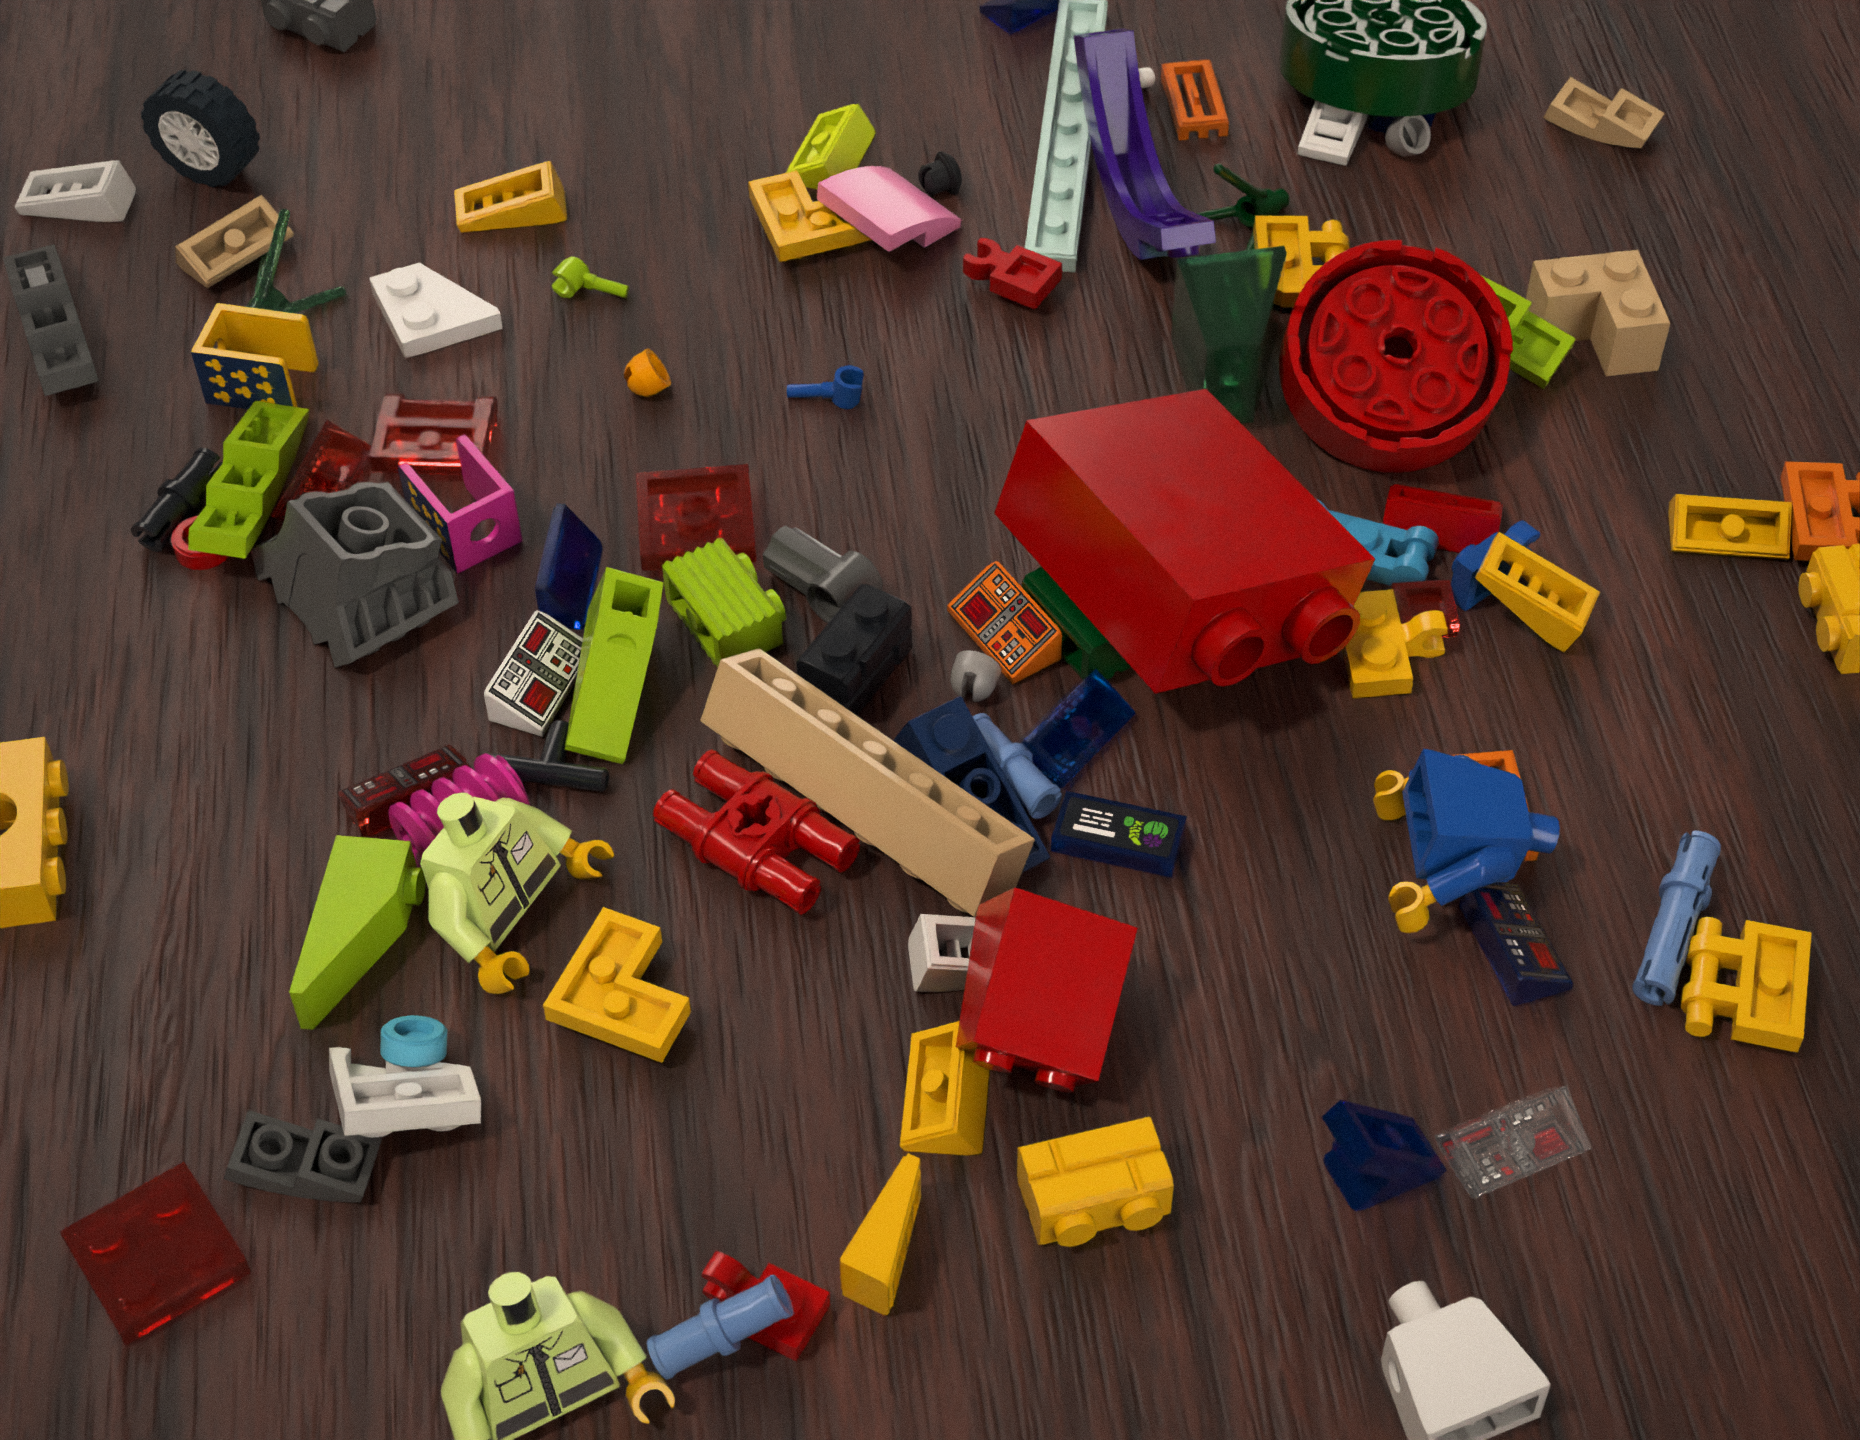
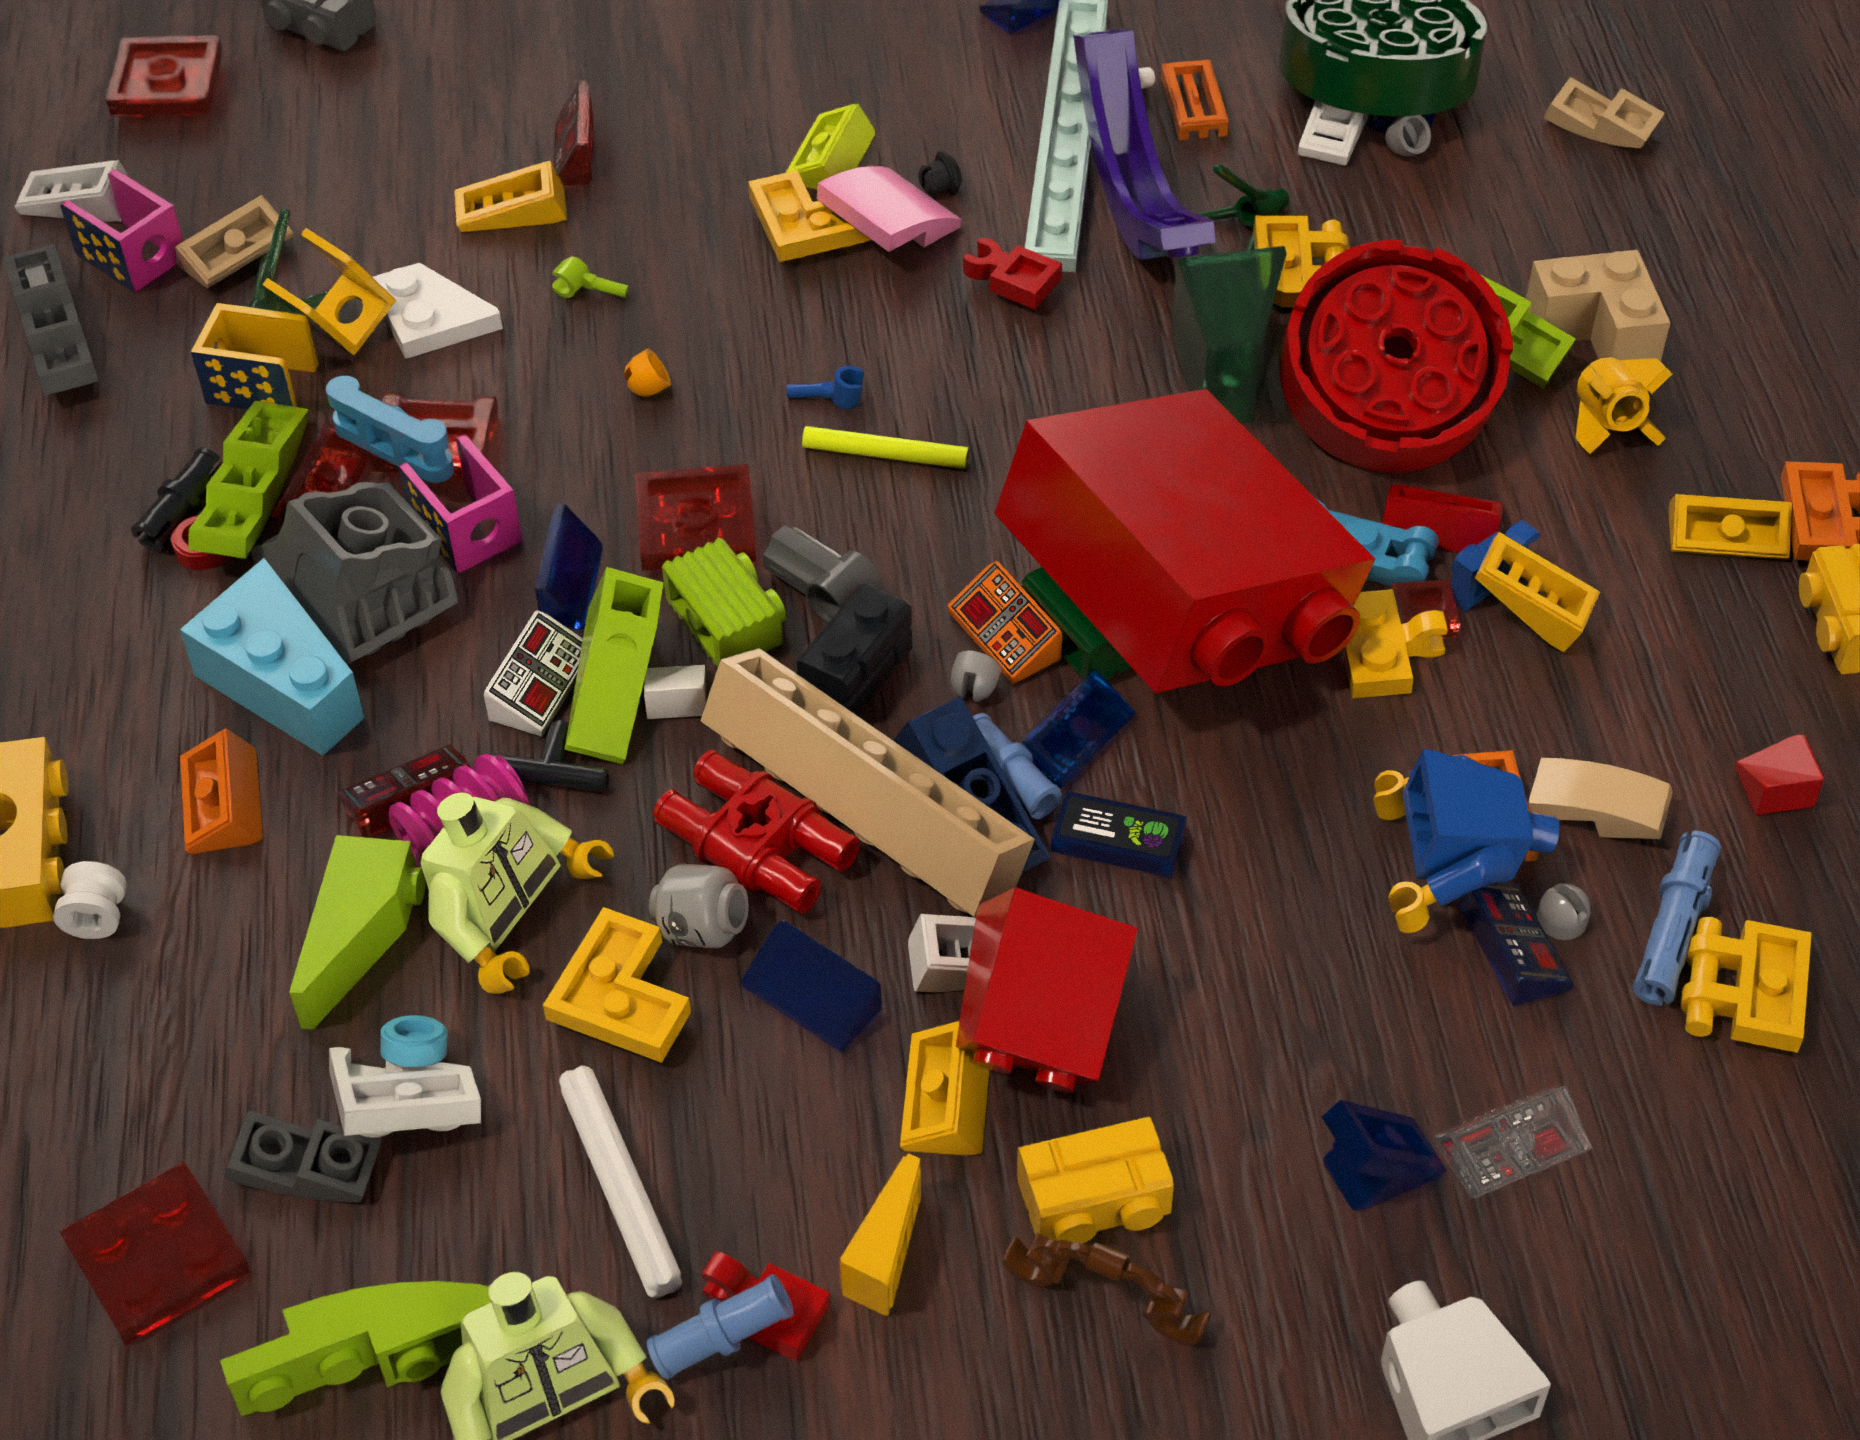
(90, 900): none -> white wheel
(121, 253): none -> dark pink piece
(164, 76): none -> clear red plate
(200, 128): black wheel -> none
(220, 794): none -> orange slope
(274, 660): none -> medium azure wedge
(334, 1338): none -> lime slope
(352, 284): none -> yellow piece
(389, 431): none -> dark azure plate
(575, 138): none -> clear red slope
(620, 1182): none -> white axle
(675, 691): none -> white slope
(699, 906): none -> light grey head
(813, 986): none -> clear blue slope
(885, 447): none -> neon yellow piece
(1049, 1258): none -> reddish brown piece
(1558, 913): none -> light grey hinge
(1613, 797): none -> tan slope
(1617, 398): none -> yellow brick
(1781, 776): none -> red slope

